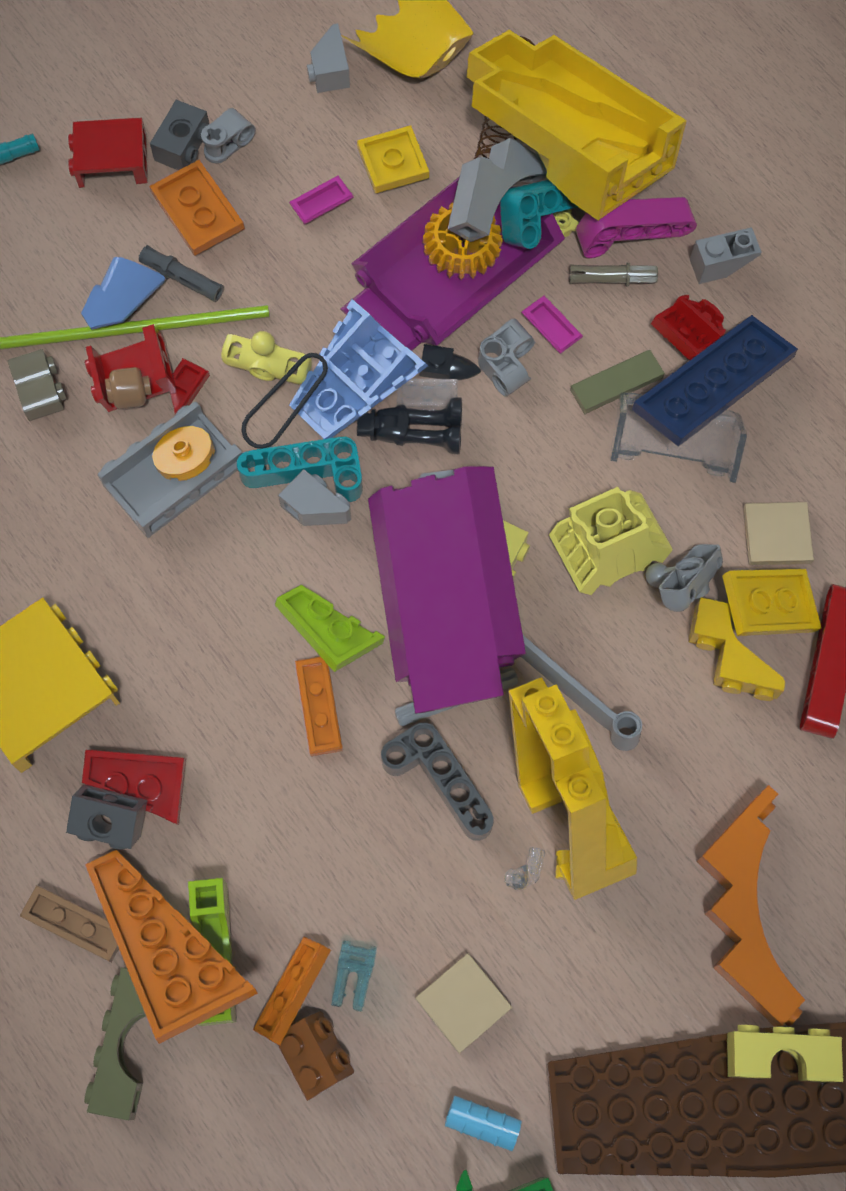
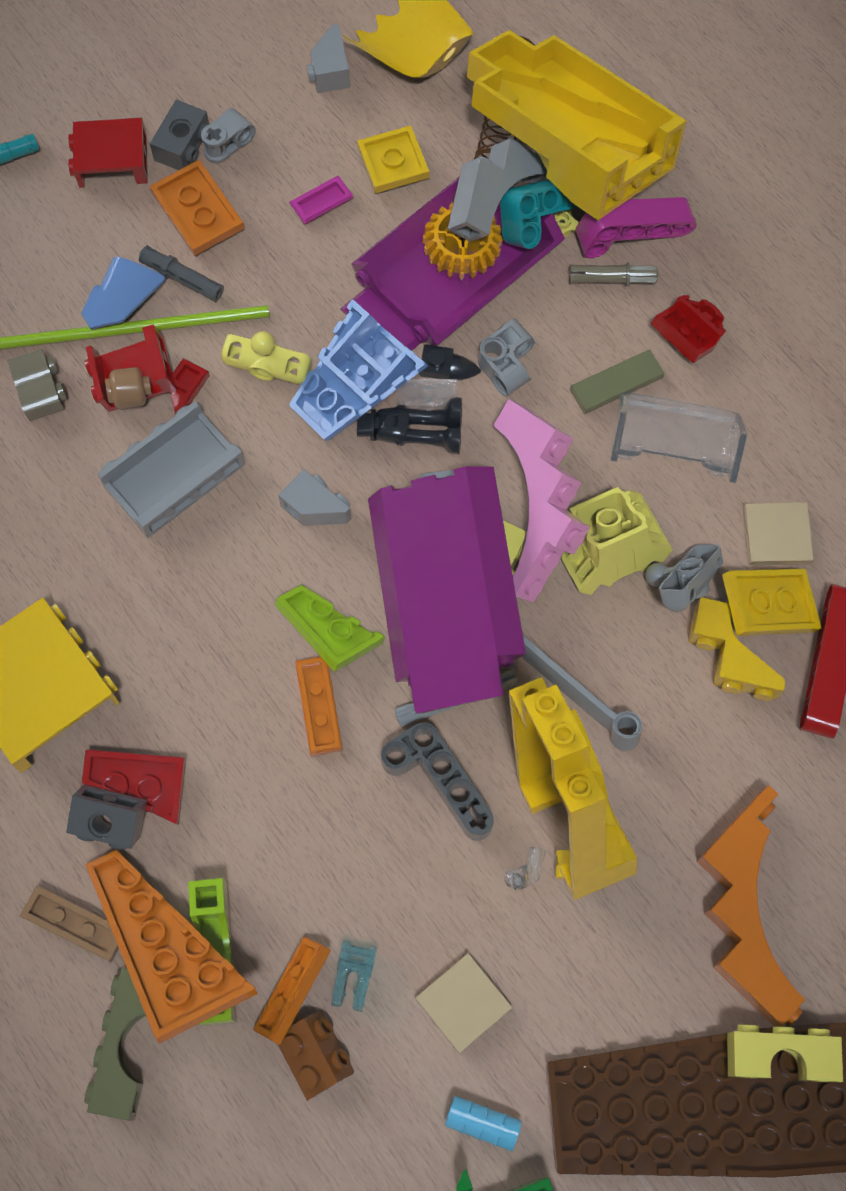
(183, 453): light orange plate -> none
(273, 390): black piece -> none
(297, 455): teal beam -> none
(550, 492): none -> bright pink arch
(552, 324): dark pink tile -> none
(714, 380): dark blue plate -> none
(723, 254): light grey slope -> none

